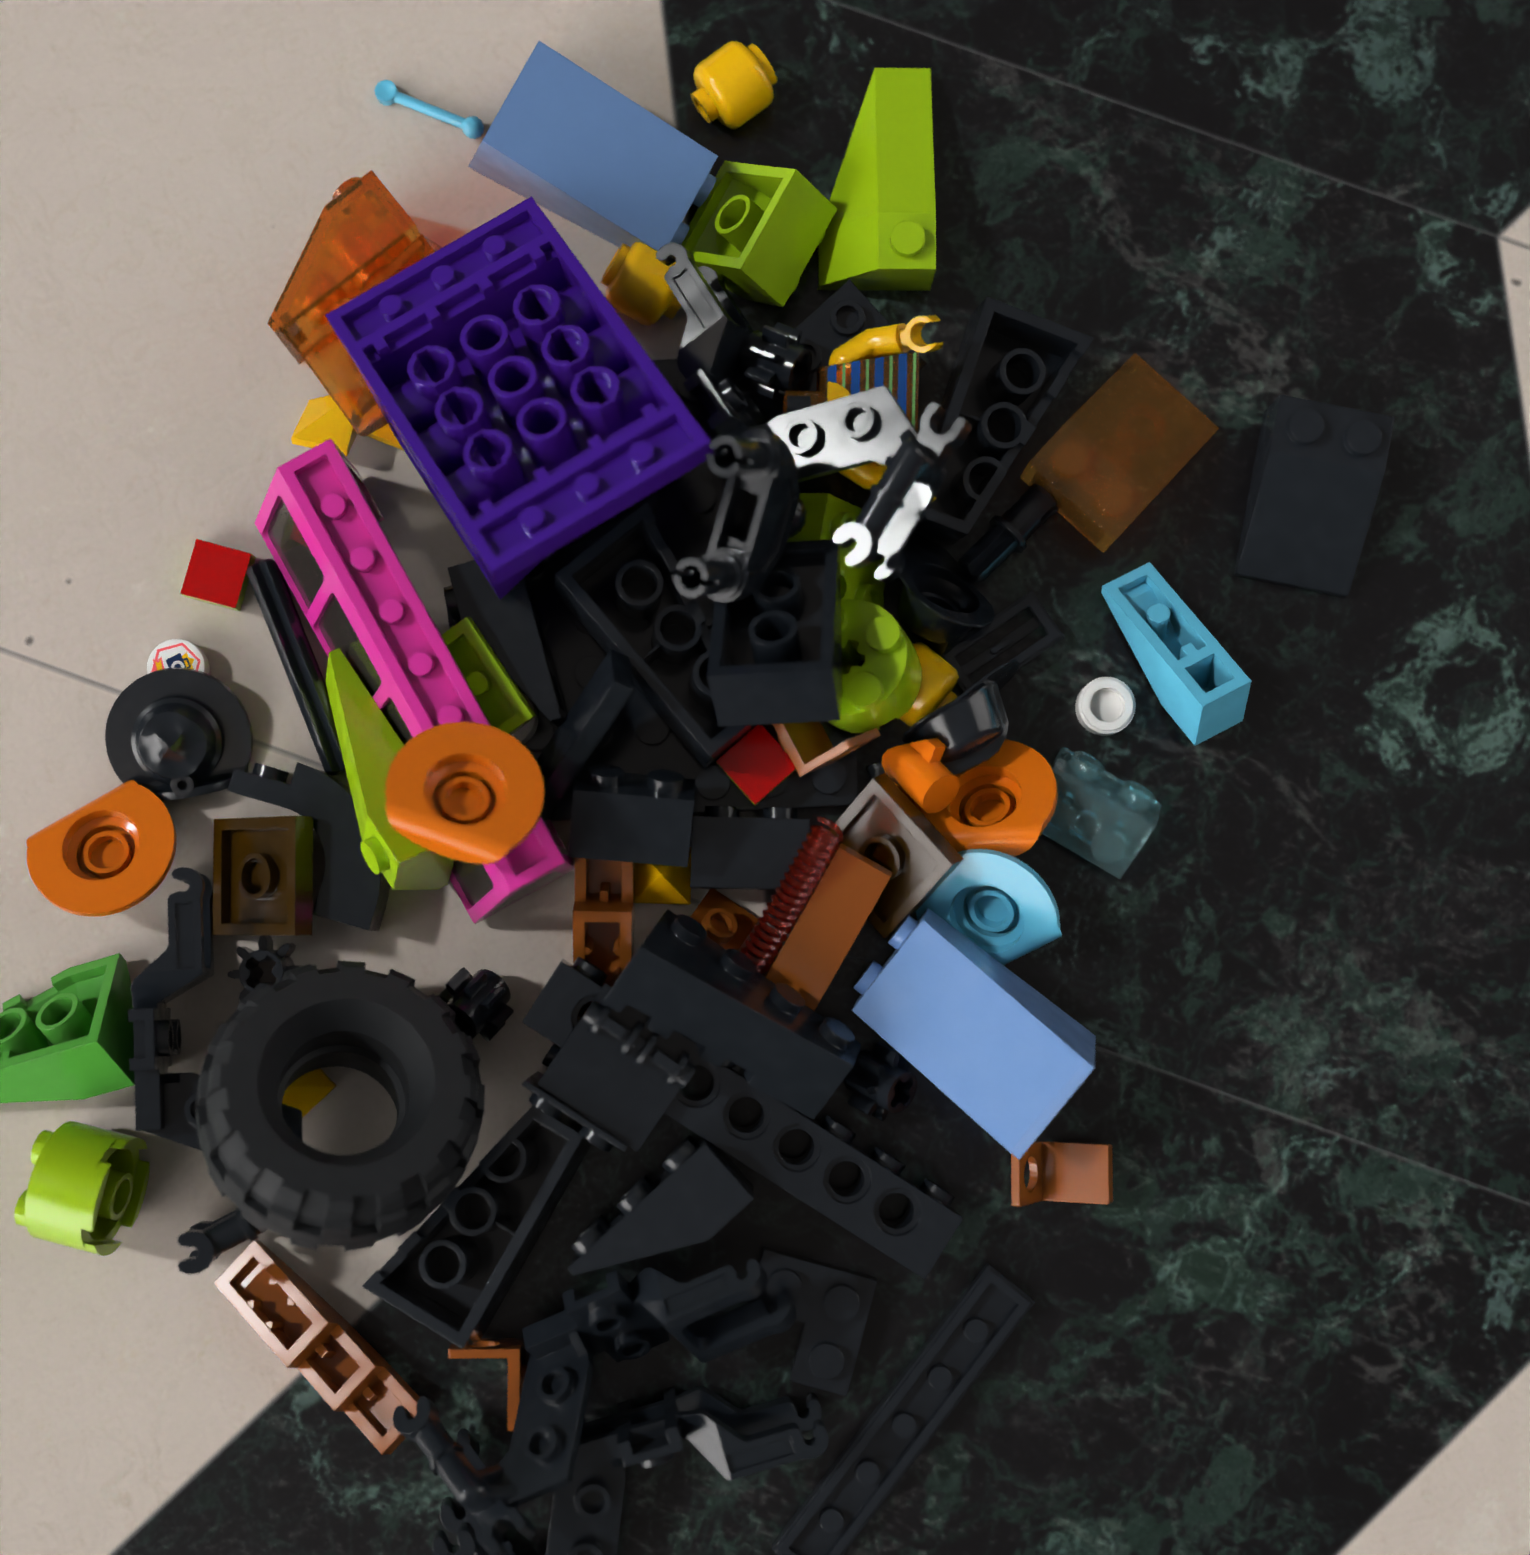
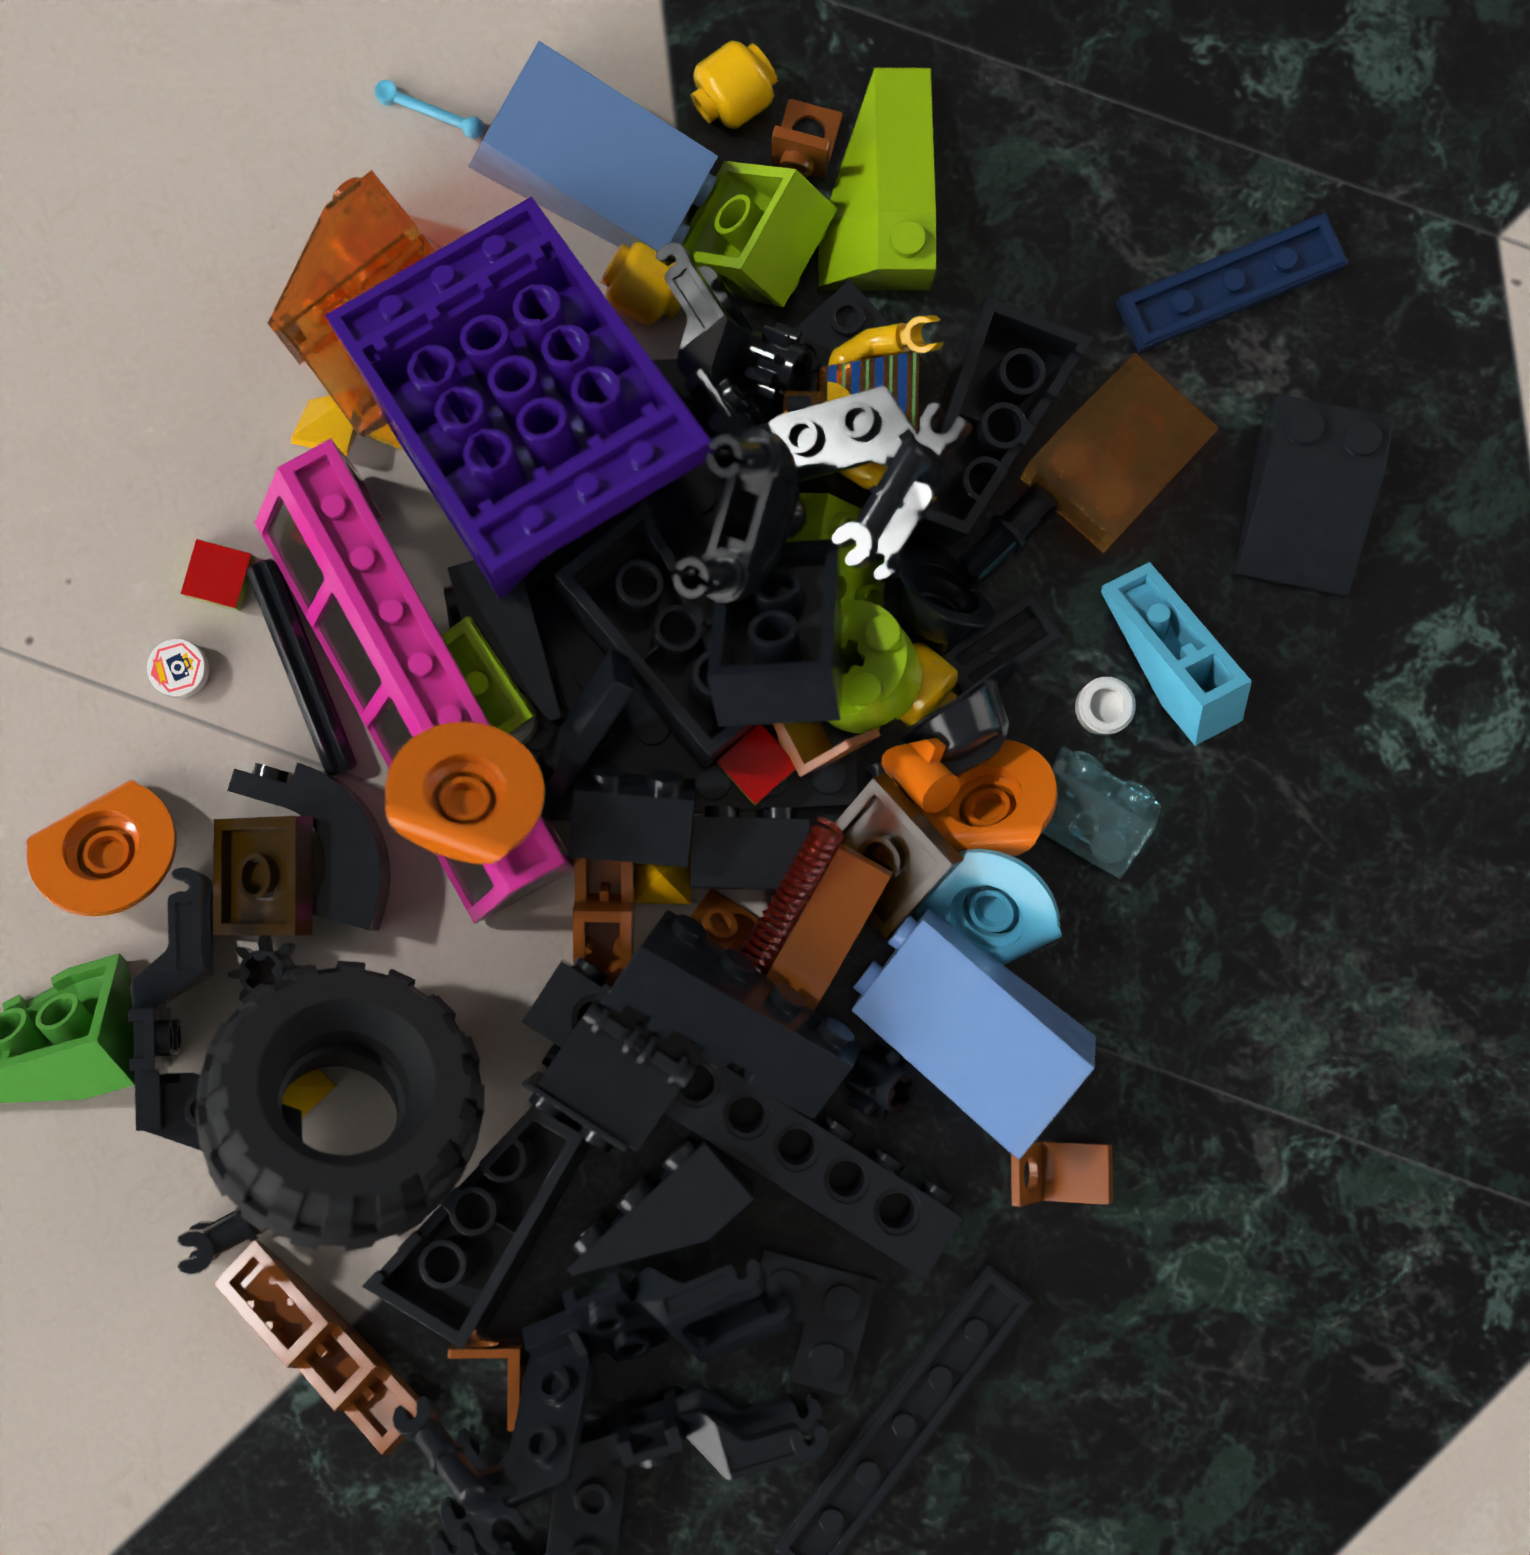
(83, 1187): lime brick -> none
(178, 734): black hat -> none
(367, 752): lime wedge -> none
(478, 1002): black gear -> none
(801, 150): none -> dark orange bracket
(1231, 282): none -> dark blue tile

